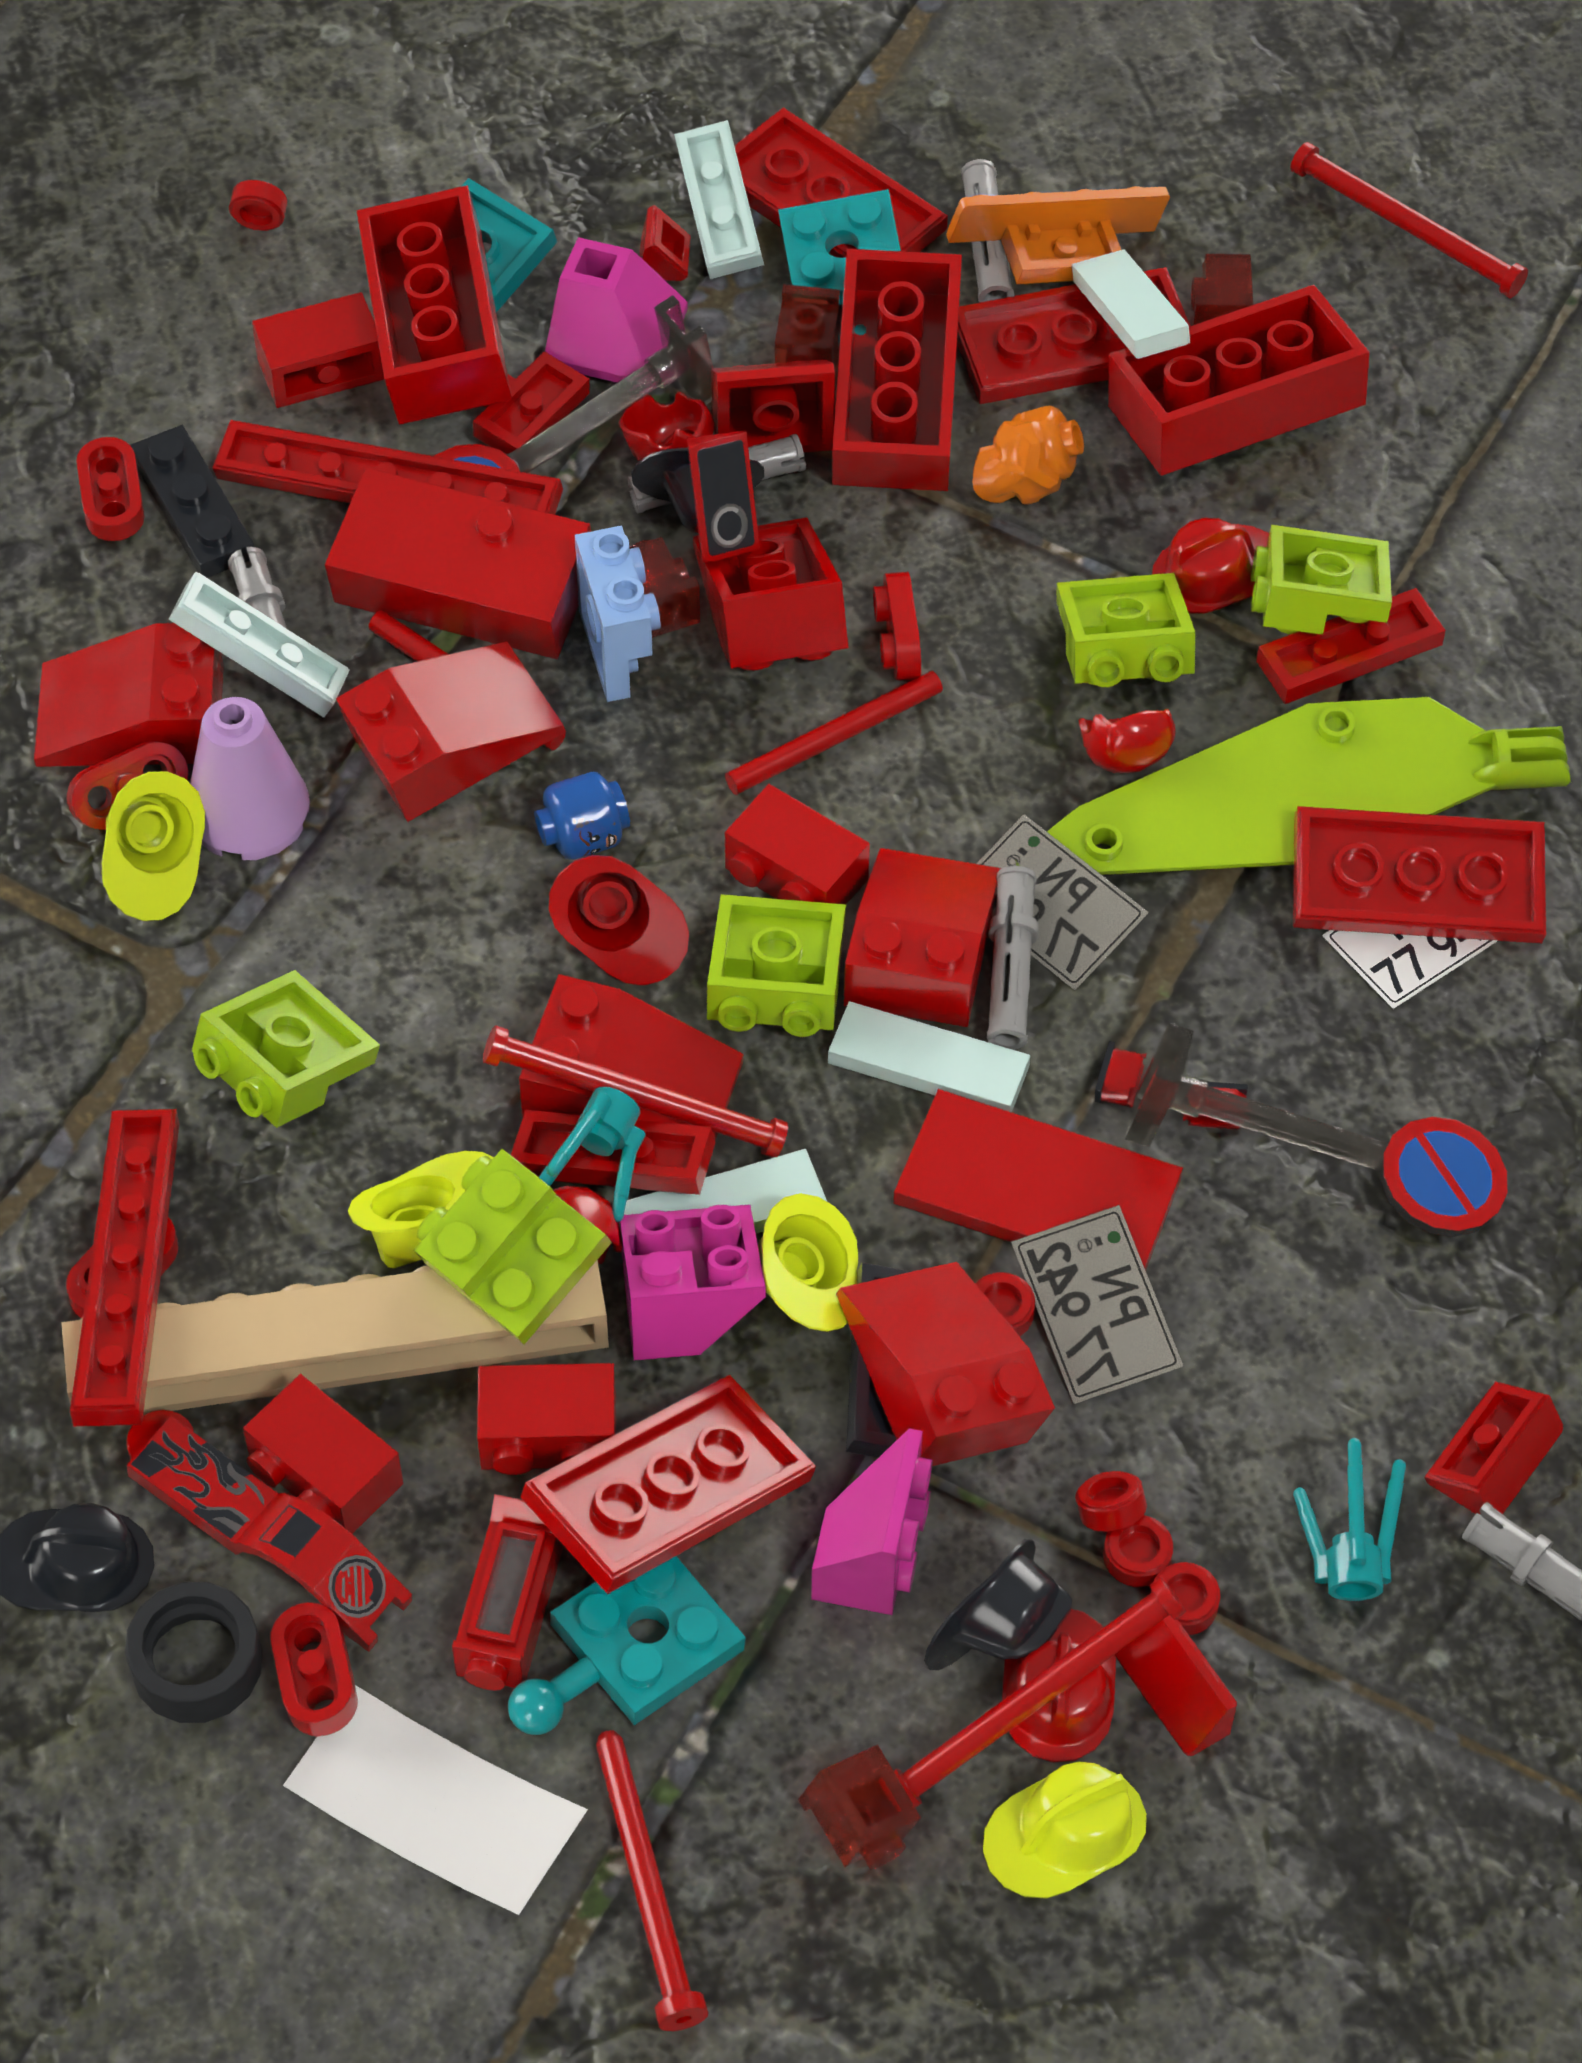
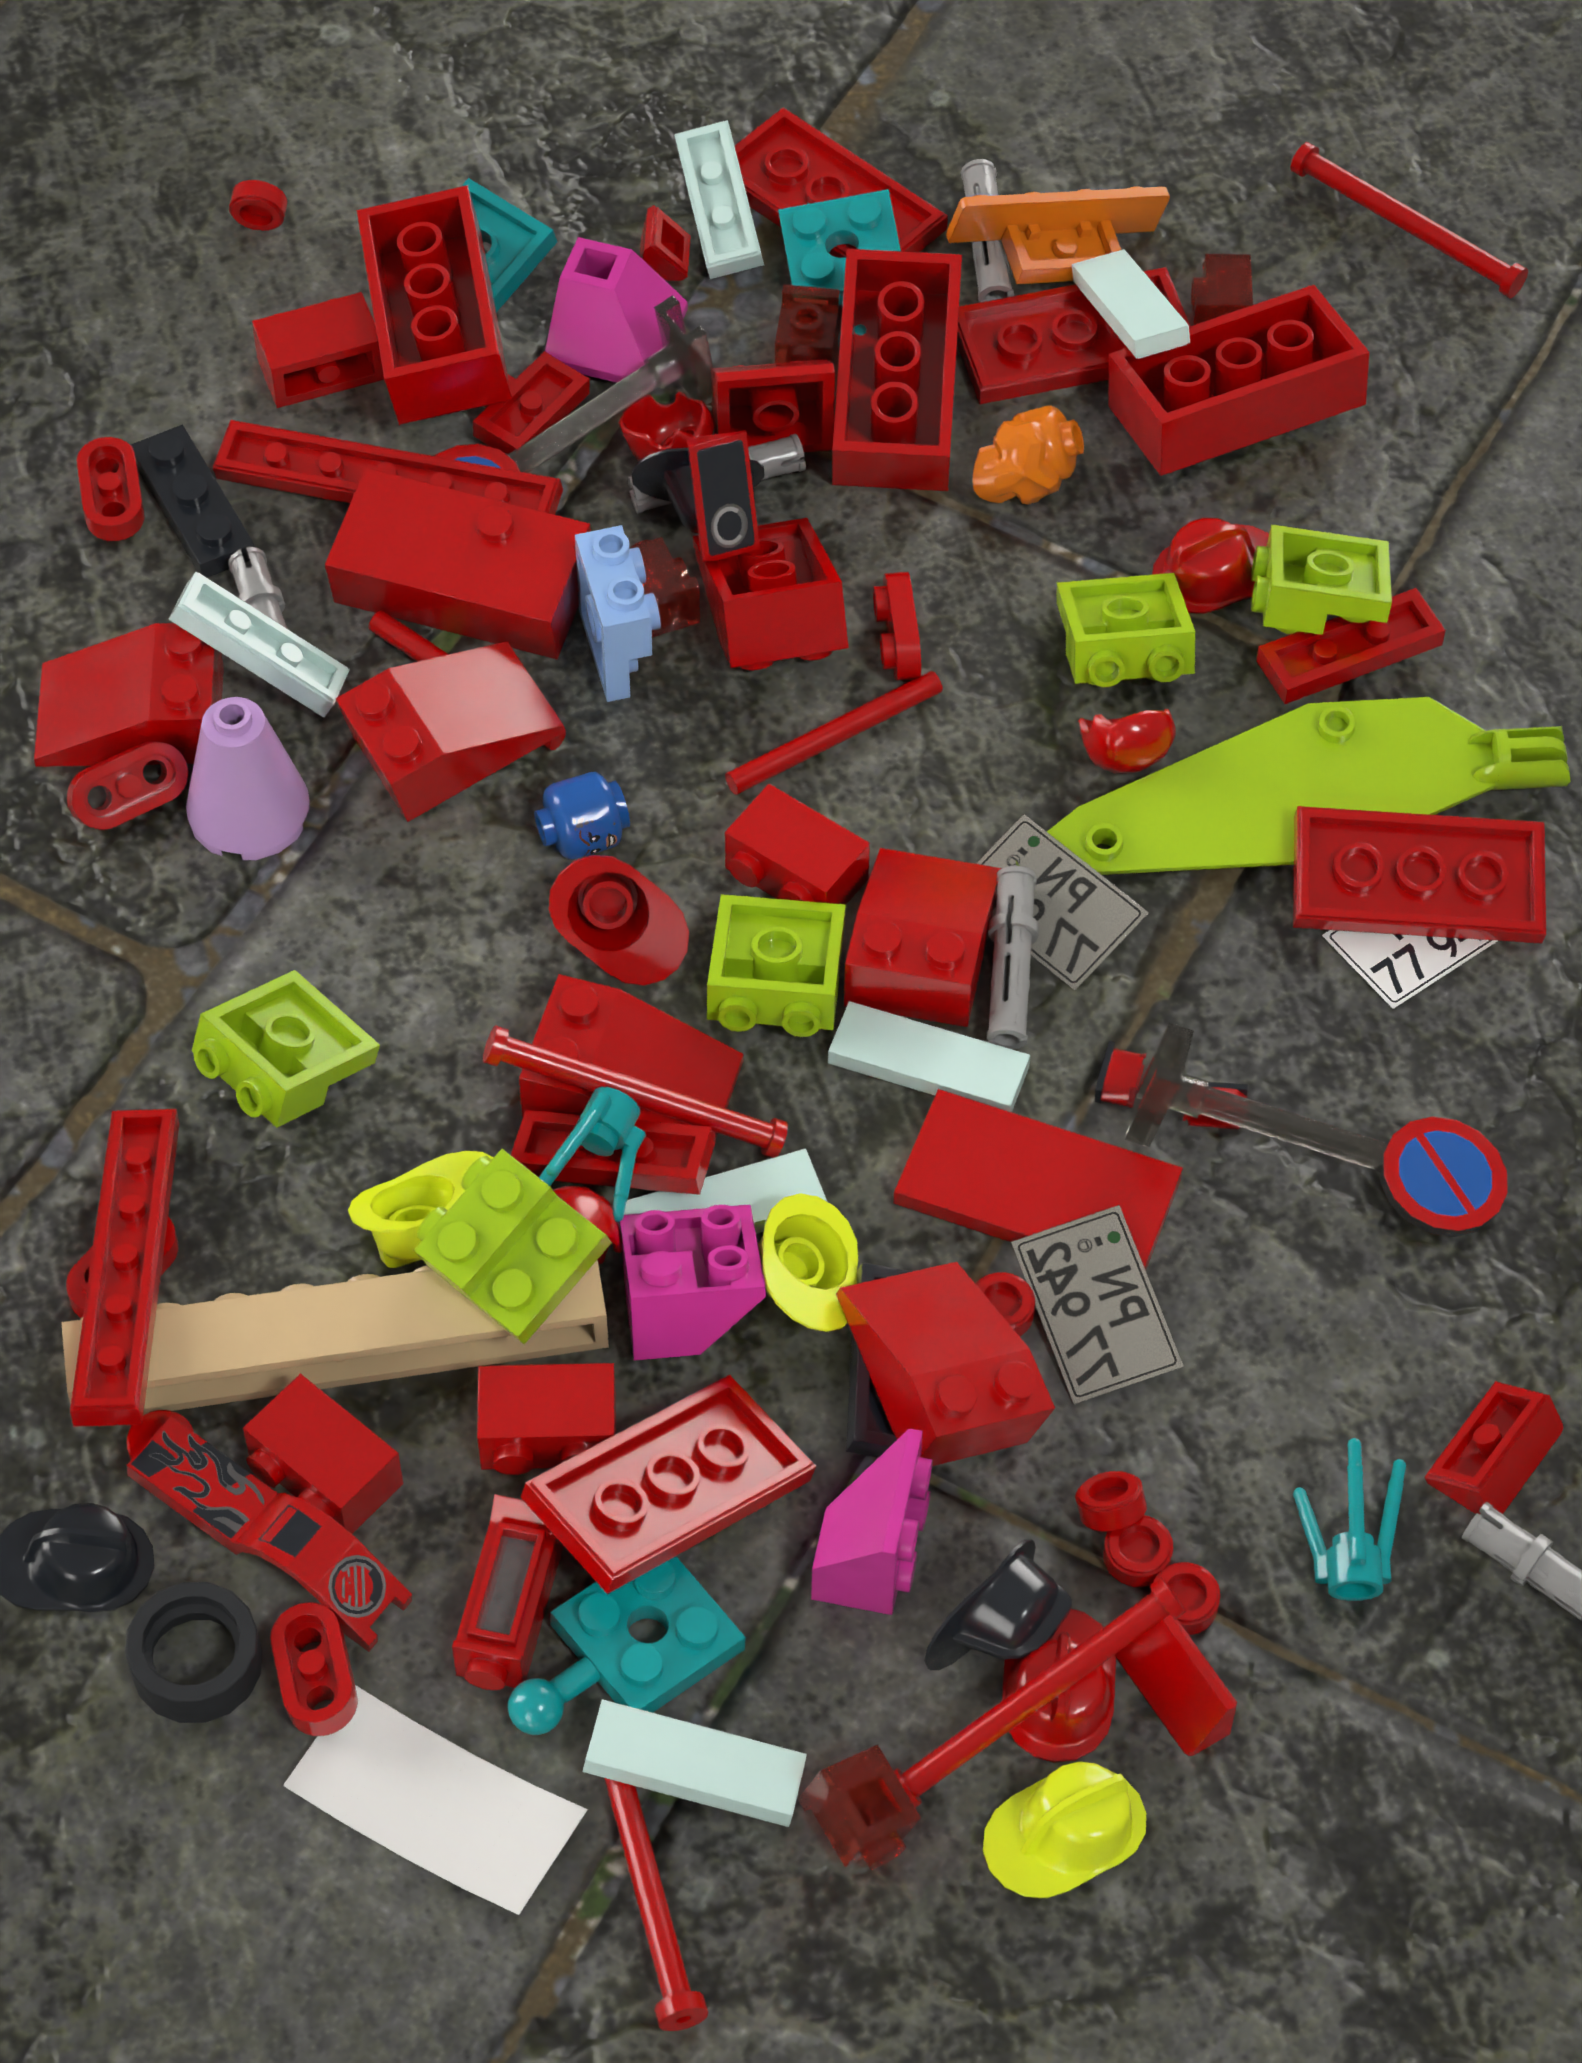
(153, 845): neon yellow piece -> none
(695, 1763): none -> light aqua tile

